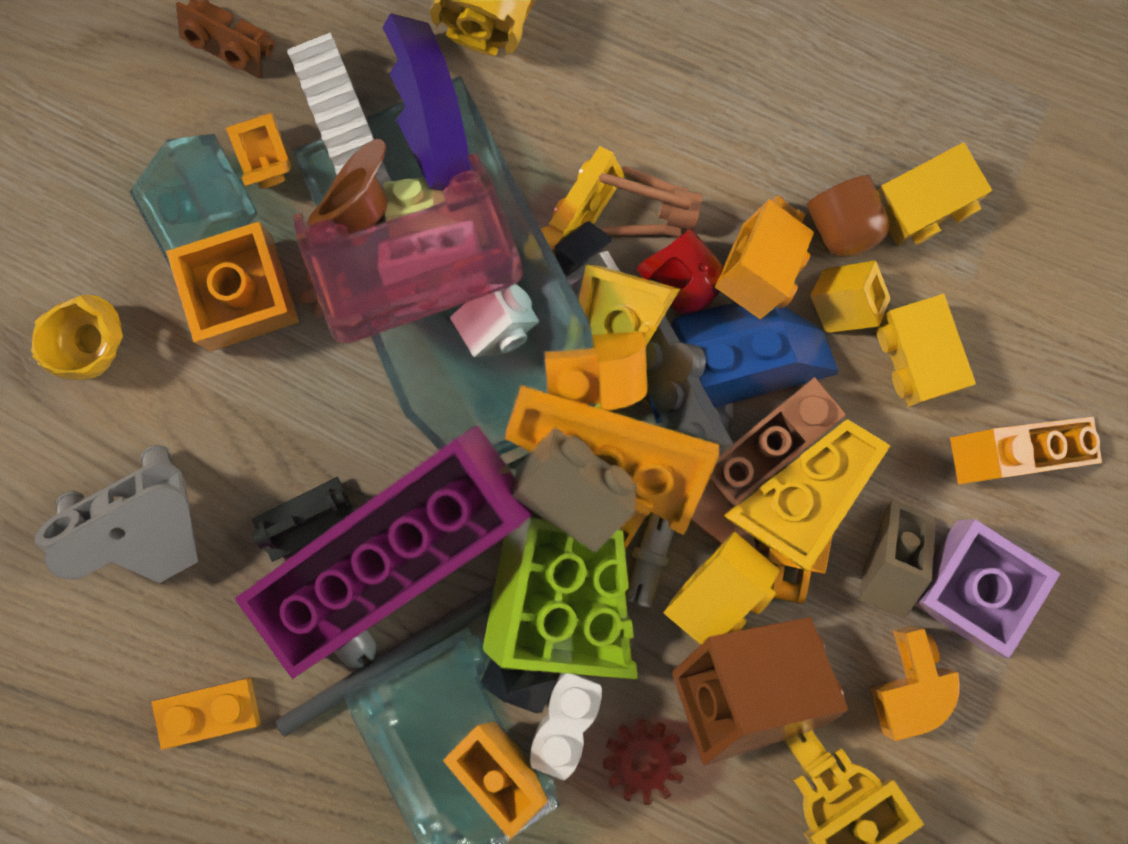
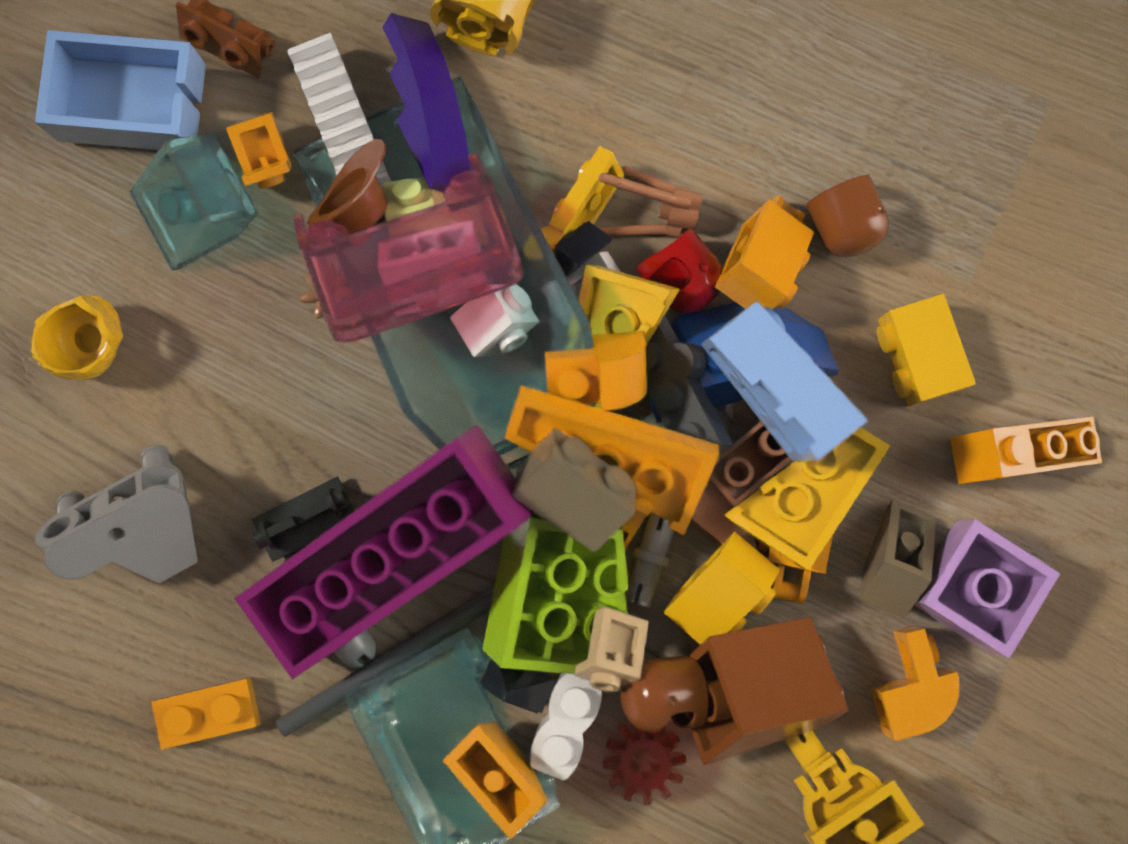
(119, 90): none -> light blue piece
(232, 287): light orange brick -> none
(614, 650): none -> tan bracket
(665, 691): none -> dark orange helmet
(782, 384): none -> light blue wedge
(850, 297): yellow panel -> none
(932, 194): yellow brick -> none

